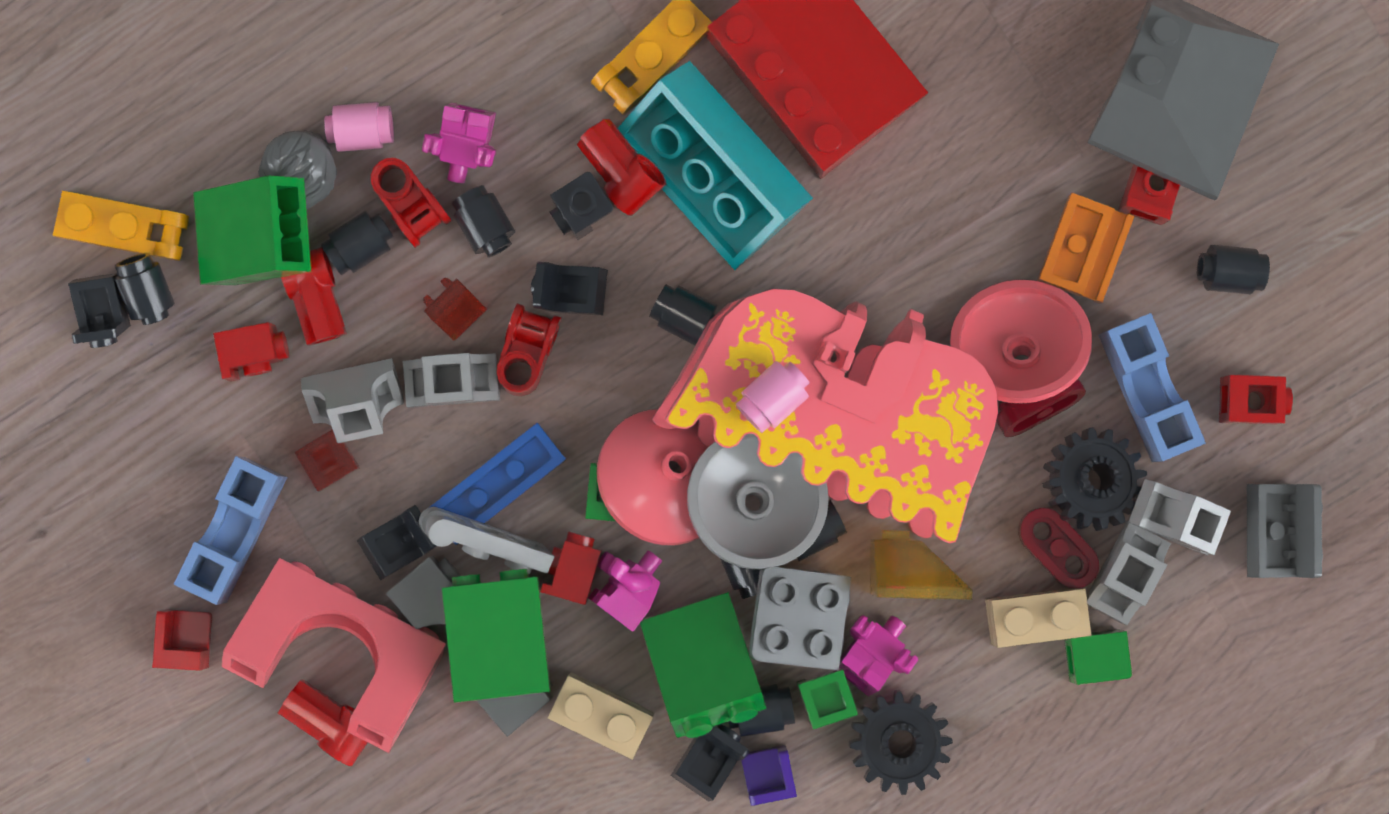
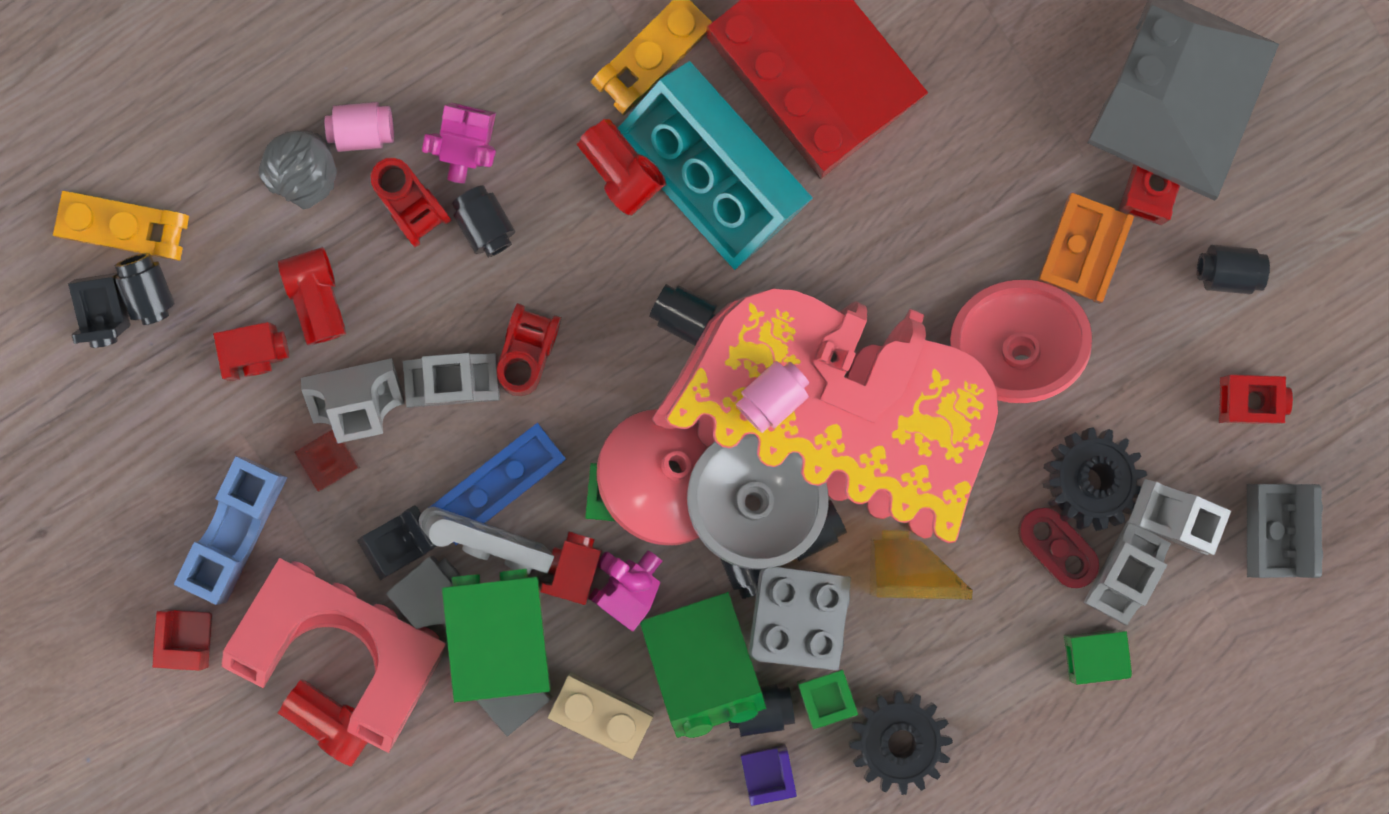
(252, 231): green brick -> none
(357, 242): black brick -> none
(454, 308): clear red tile -> none
(569, 289): black bracket -> none
(580, 205): black bracket -> none
(710, 761): black bracket -> none
(875, 654): dark pink piece -> none
(1021, 417): dark red plate -> none
(1038, 617): tan brick -> none
(1141, 370): medium blue arch -> none

